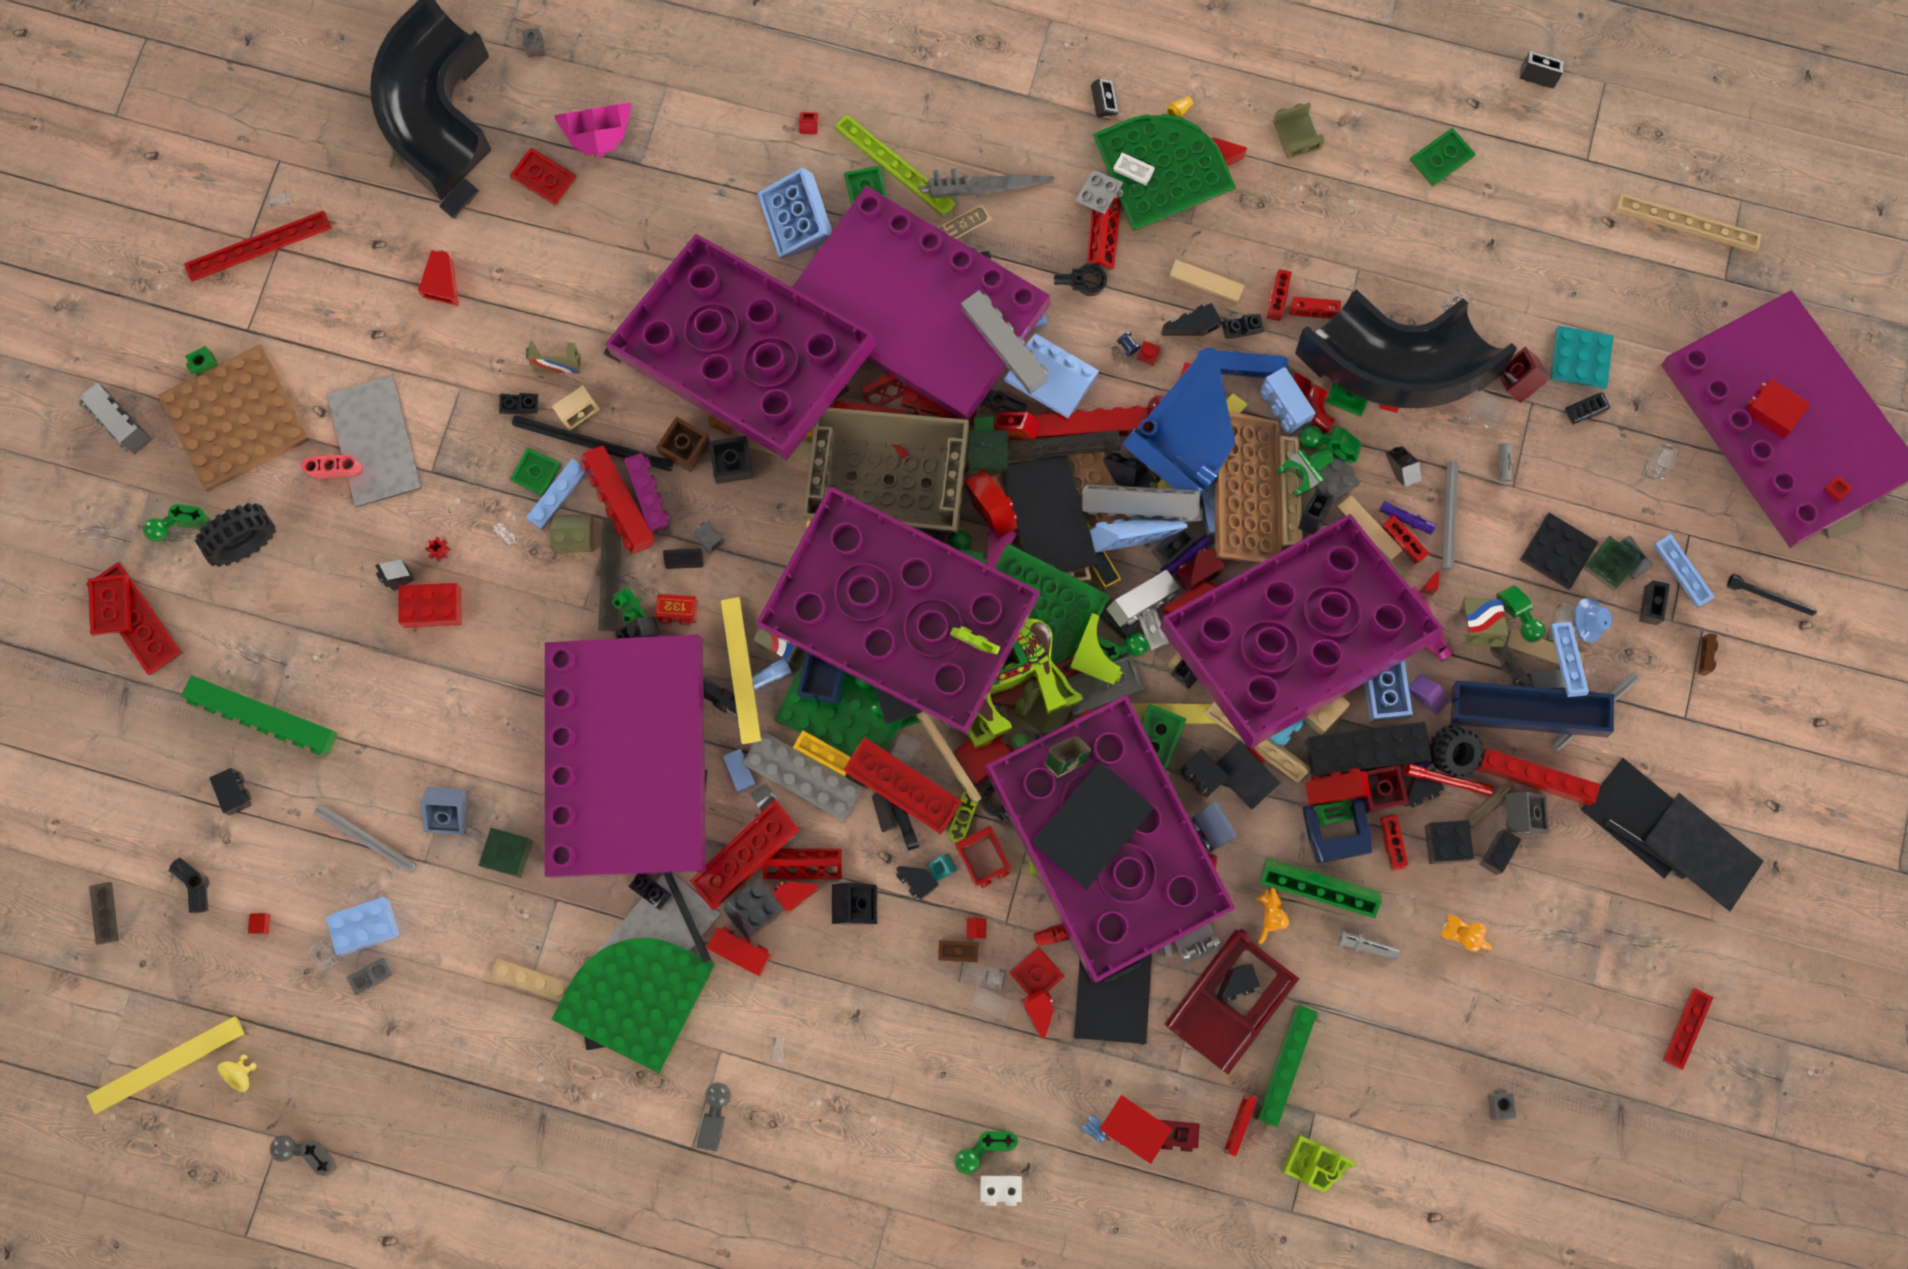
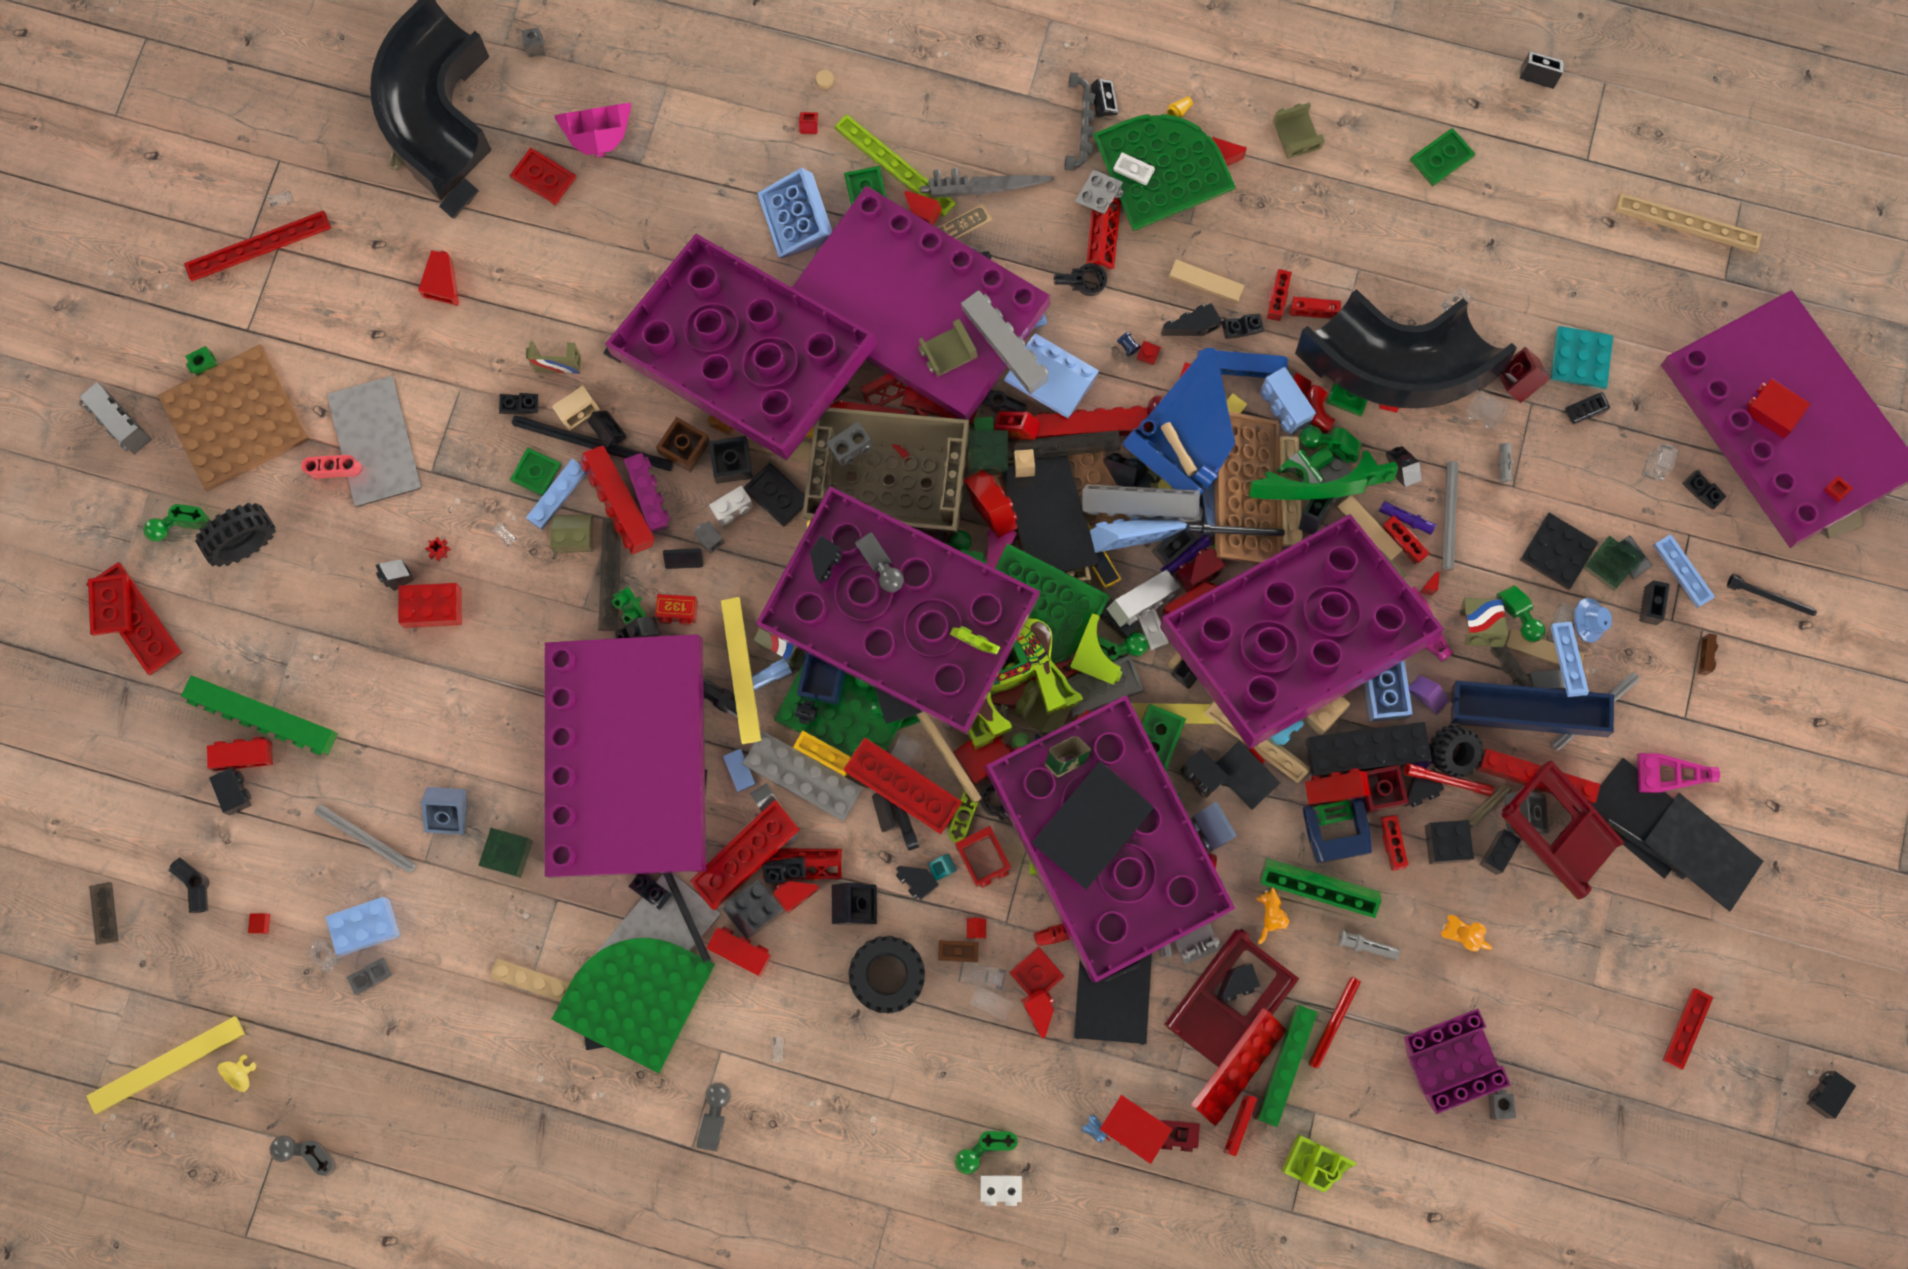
(239, 754): none -> red brick
(606, 428): none -> black slope
(731, 506): none -> white brick
(776, 494): none -> black tile
(779, 870): none -> black slope
(806, 712): none -> black gear
(824, 79): none -> tan tile
(824, 557): none -> black slope
(846, 440): none -> dark grey brick
(886, 947): none -> black tyre
(890, 578): none -> dark grey beam
(923, 207): none -> red slope
(948, 350): none -> olive panel
(1024, 463): none -> tan brick
(1087, 115): none -> dark grey bar
(1184, 458): none -> tan piece
(1206, 528): none -> black bar
(1239, 1067): none -> red plate
(1334, 1023): none -> red axle
(1365, 474): none -> green slope
(1454, 1062): none -> magenta slope
(1583, 842): none -> dark red piece
(1649, 773): none -> dark pink plate
(1703, 490): none -> black slope
(1830, 1094): none -> black brick

